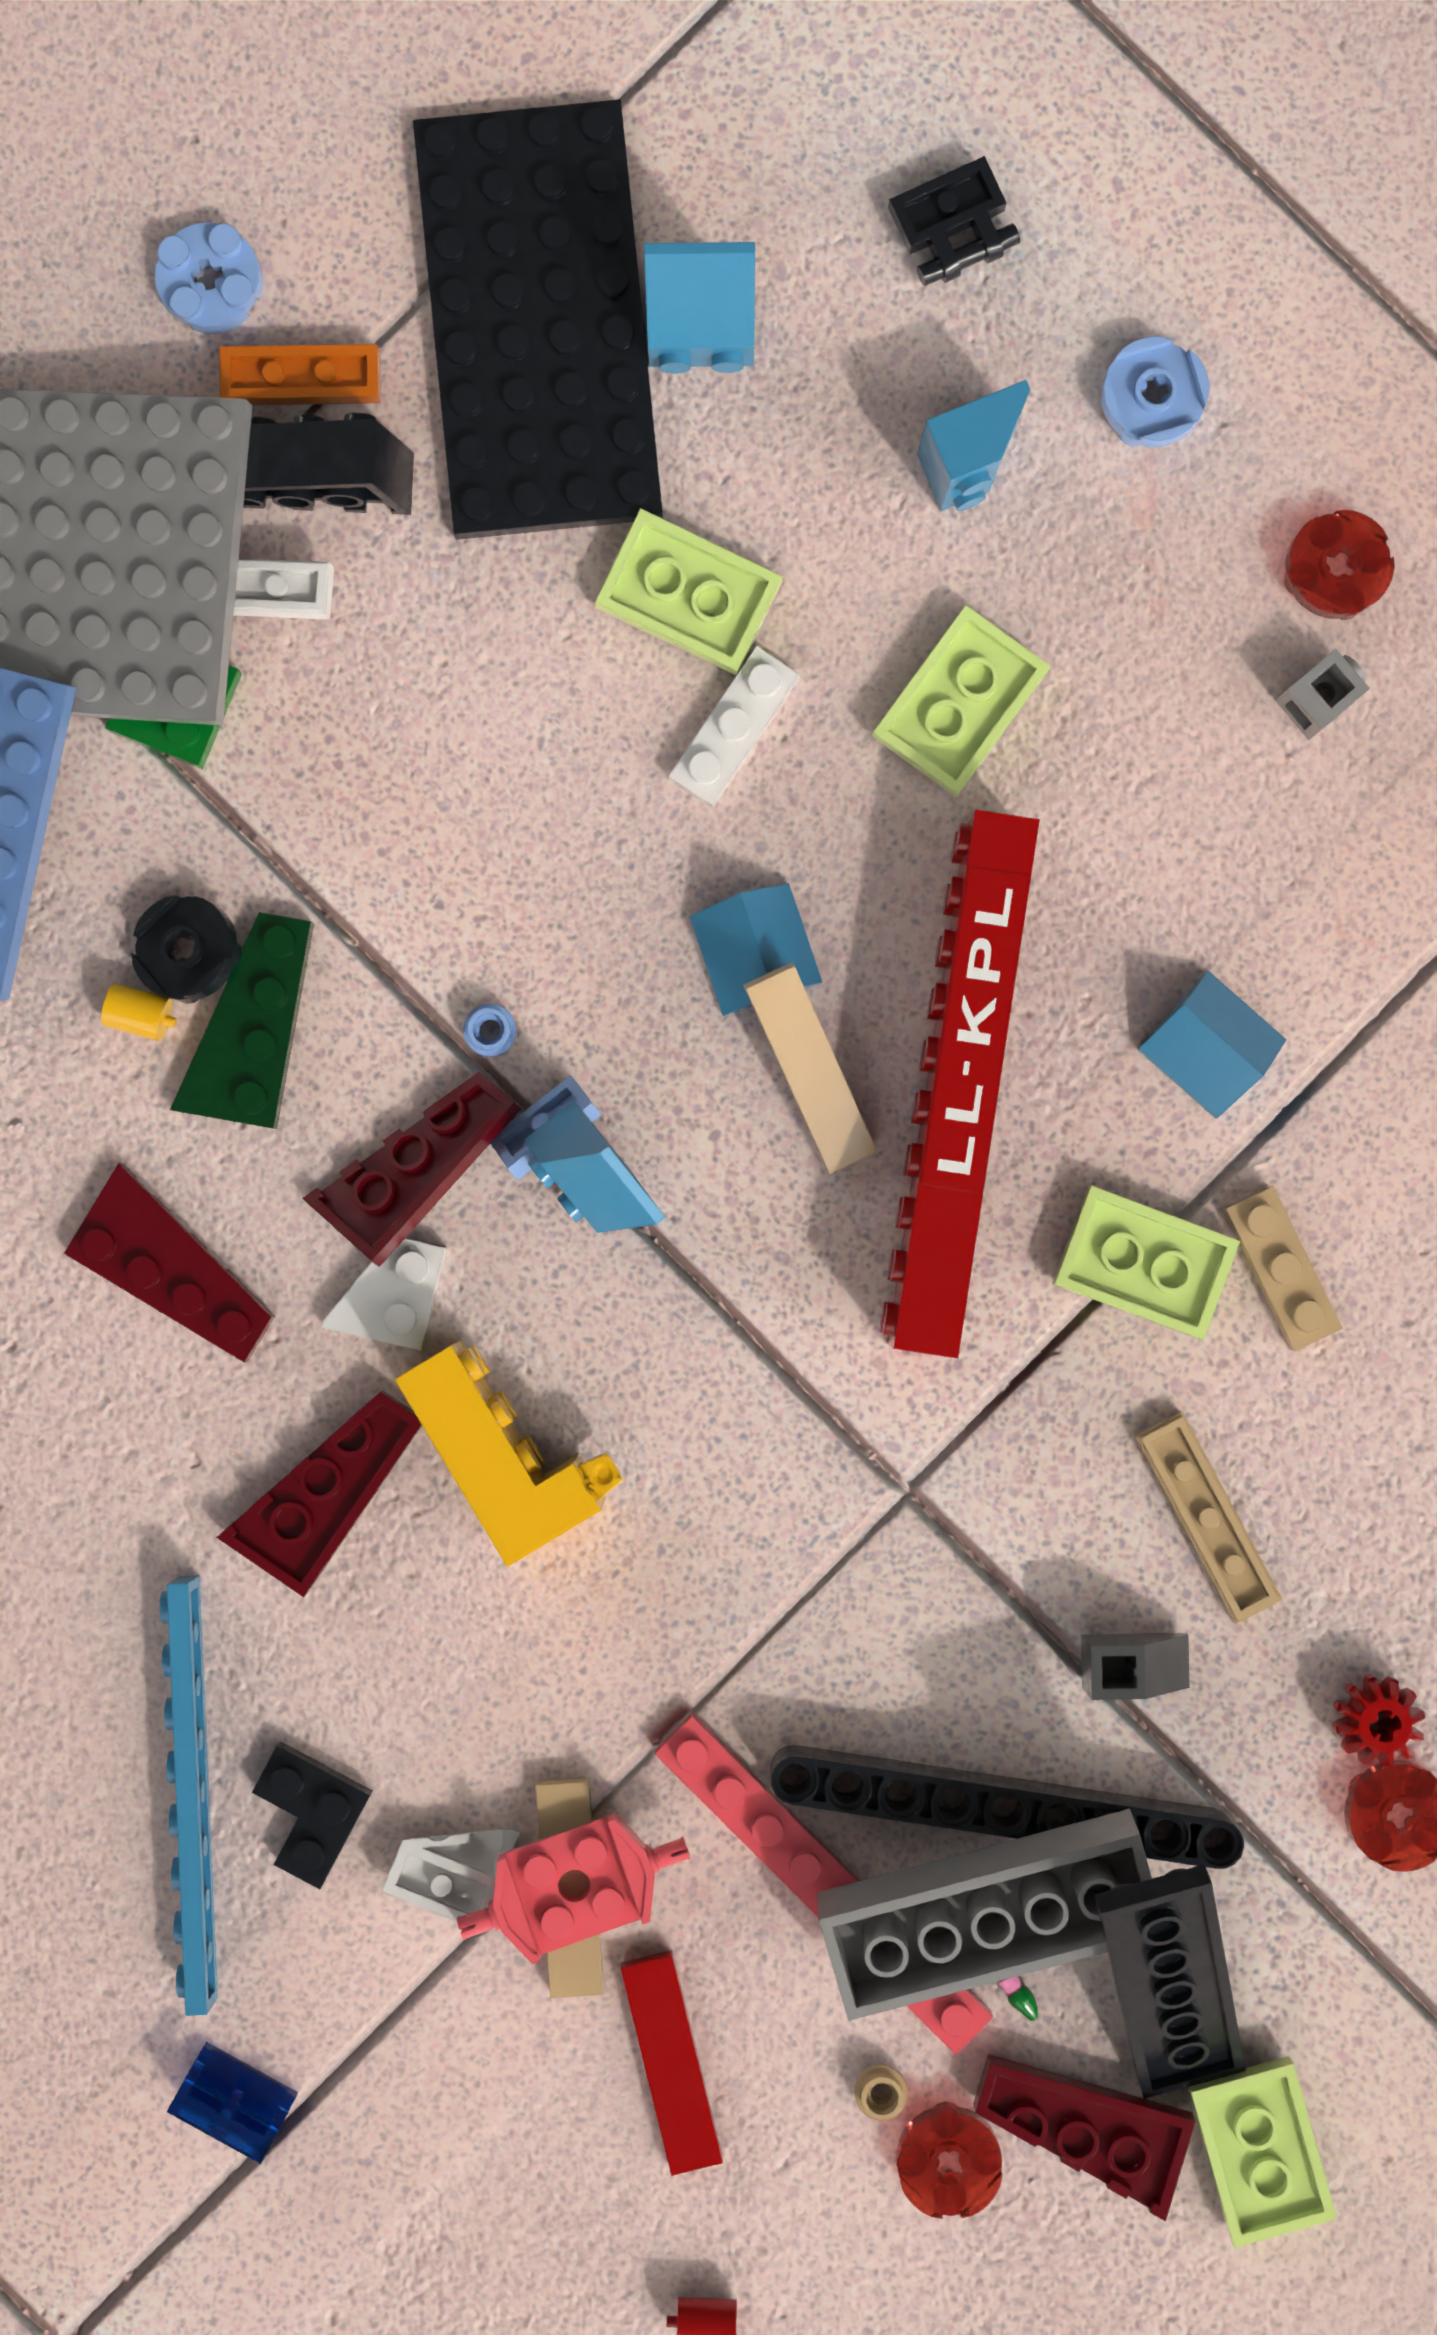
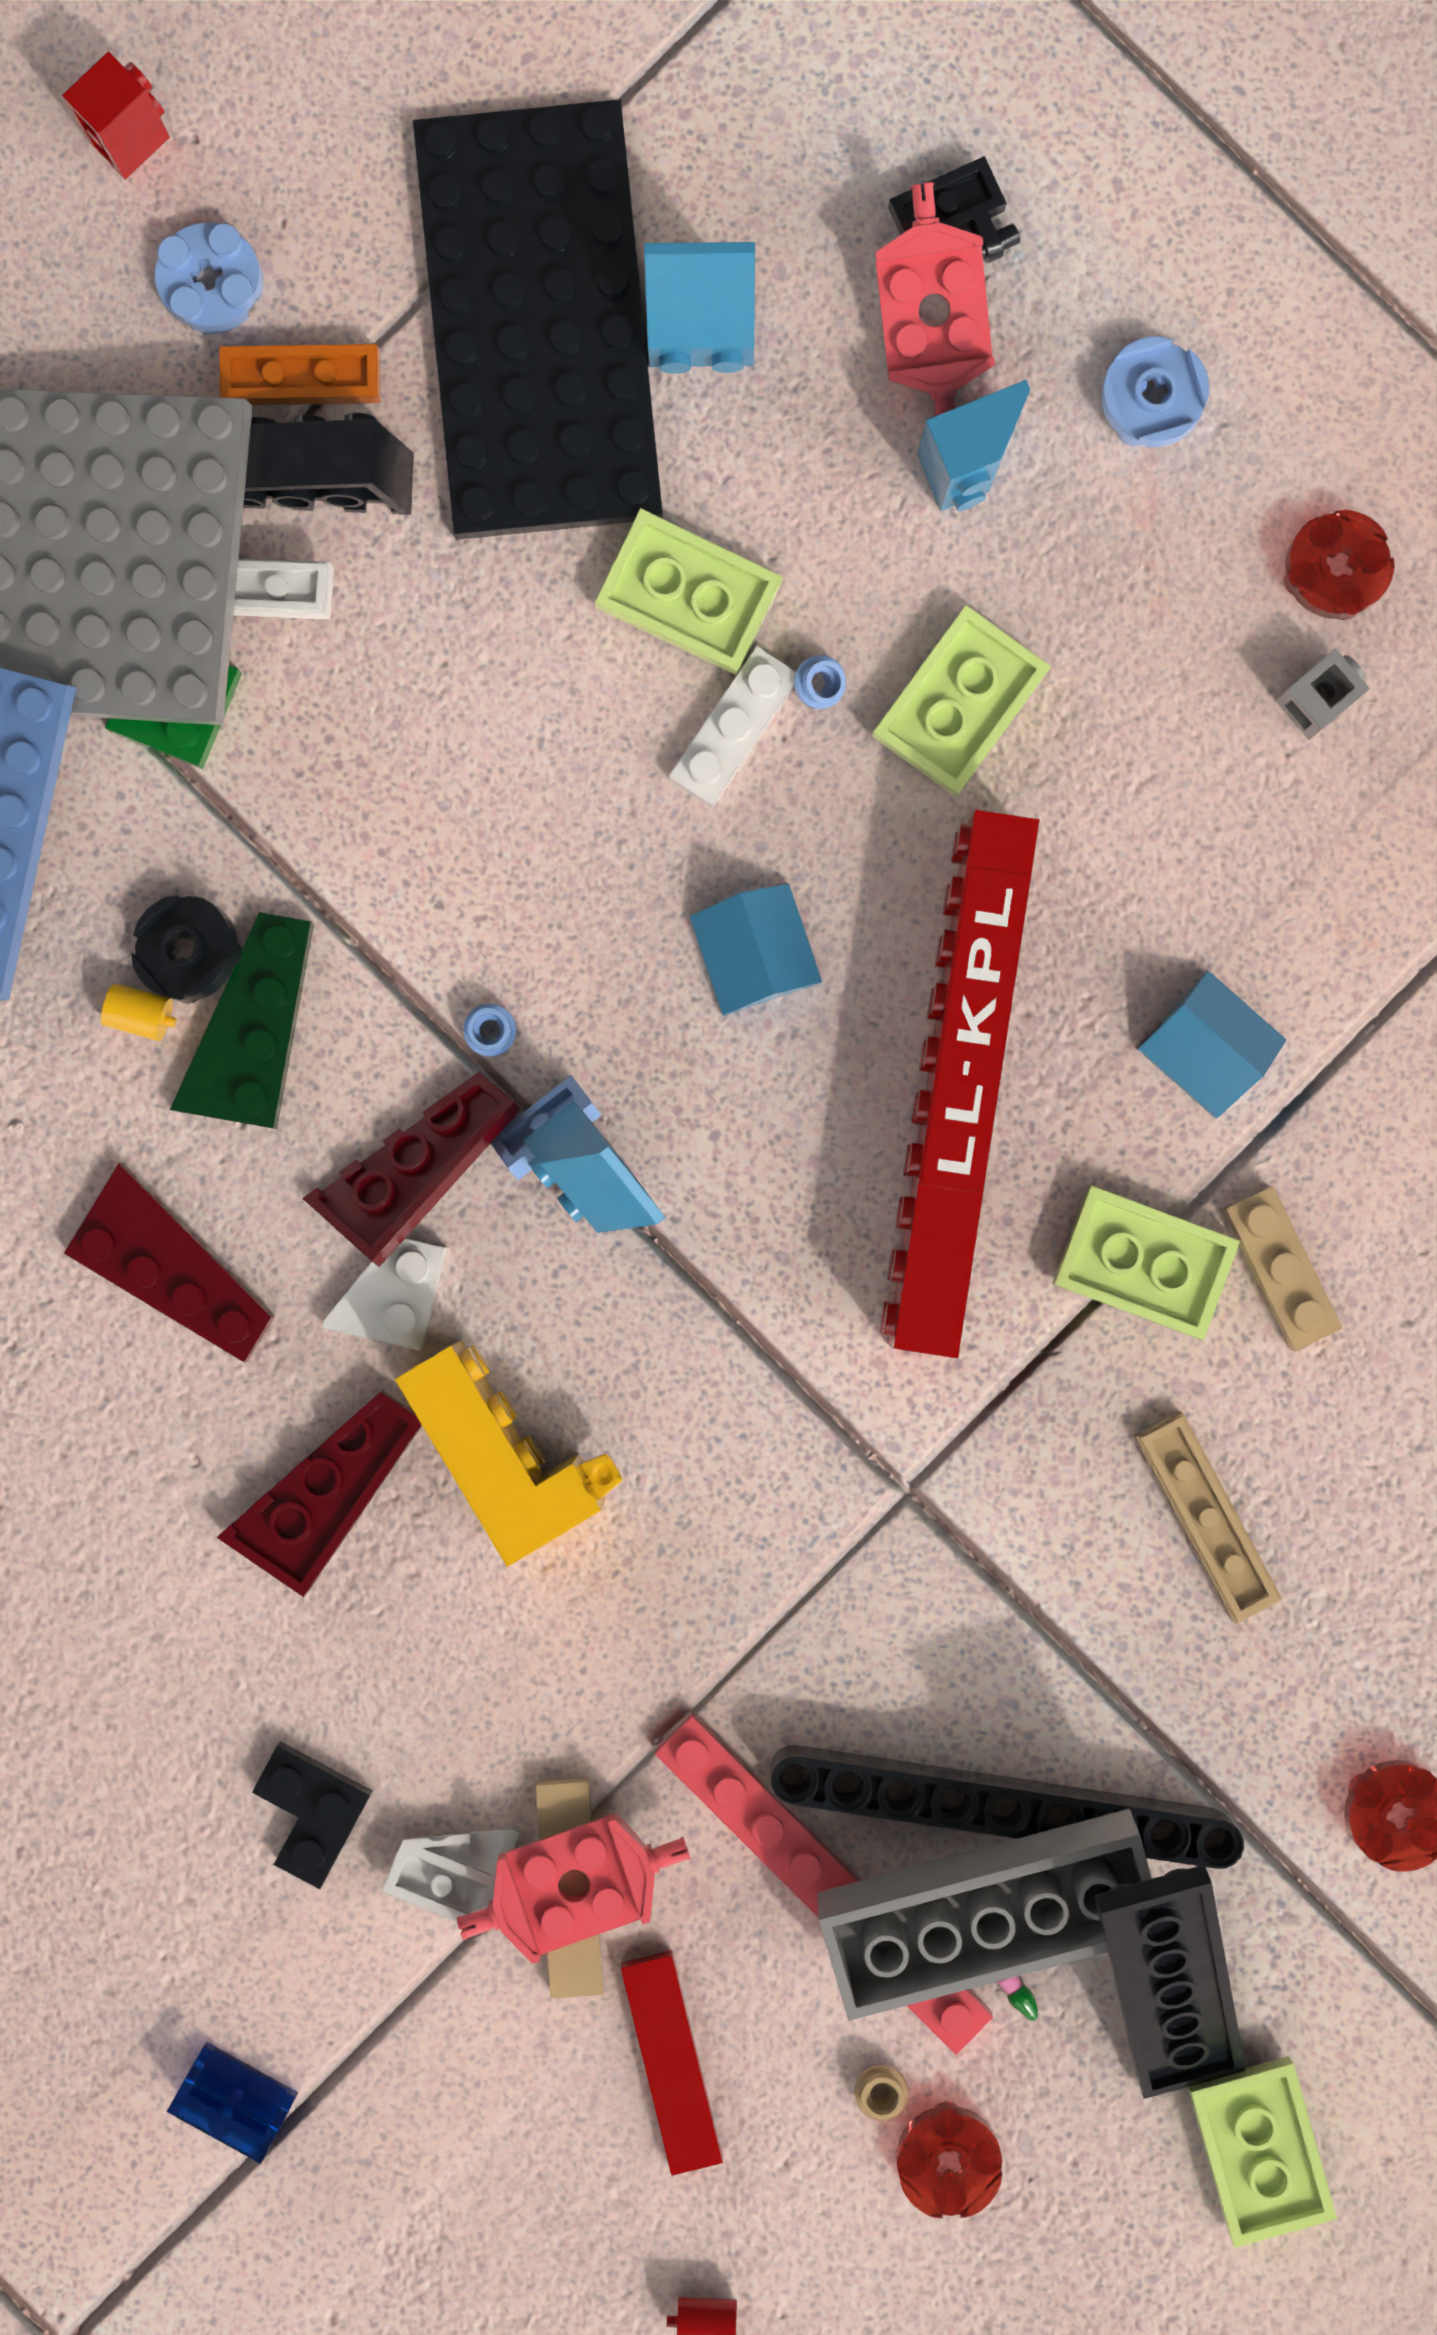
(118, 113): none -> red brick
(191, 1814): dark azure plate -> none
(810, 1067): tan tile -> none
(834, 682): none -> light blue plate
(943, 263): none -> coral plate
(1095, 2129): dark red wing -> none
(1134, 1665): dark grey slope -> none
(1364, 1710): red gear -> none

